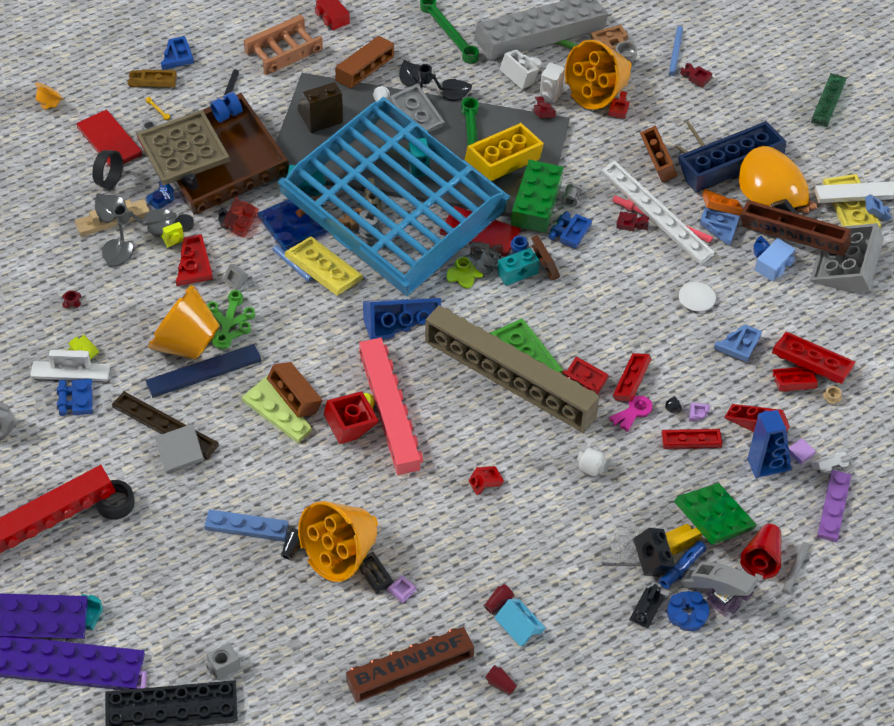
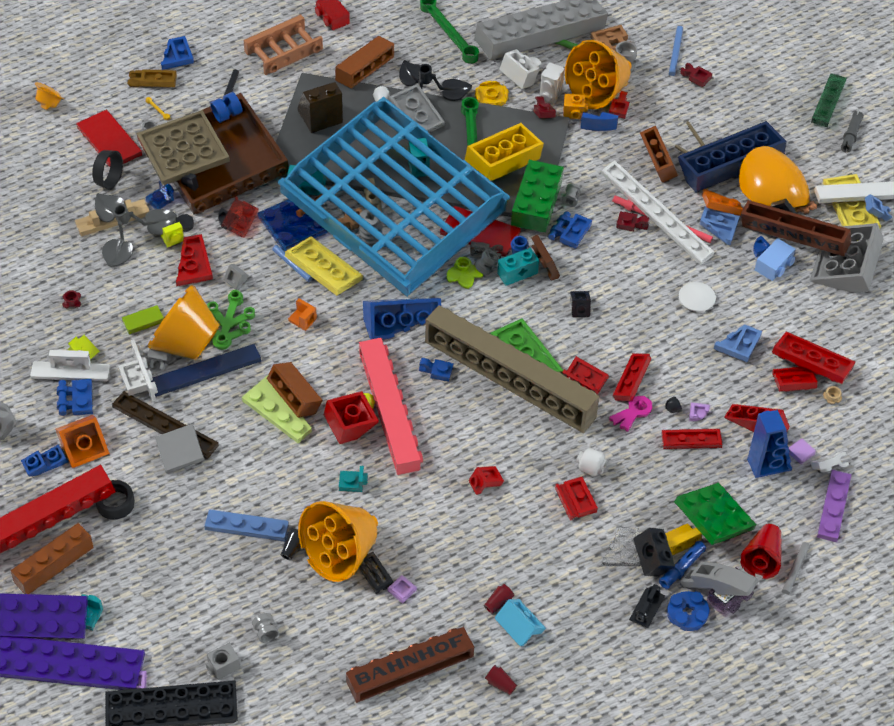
(40, 463): none -> blue slope
(52, 559): none -> dark orange brick
(82, 441): none -> orange slope
(136, 376): none -> white bracket
(143, 319): none -> lime tile
(159, 357): none -> light grey tile
(264, 625): none -> light grey wheel
(304, 315): none -> orange panel
(353, 480): none -> teal bracket
(439, 369): none -> blue plate
(486, 94): none -> yellow tile
(574, 106): none -> light orange brick
(576, 498): none -> red plate
(580, 303): none -> black bracket
(604, 122): none -> blue slope
(850, 135): none -> dark grey pin

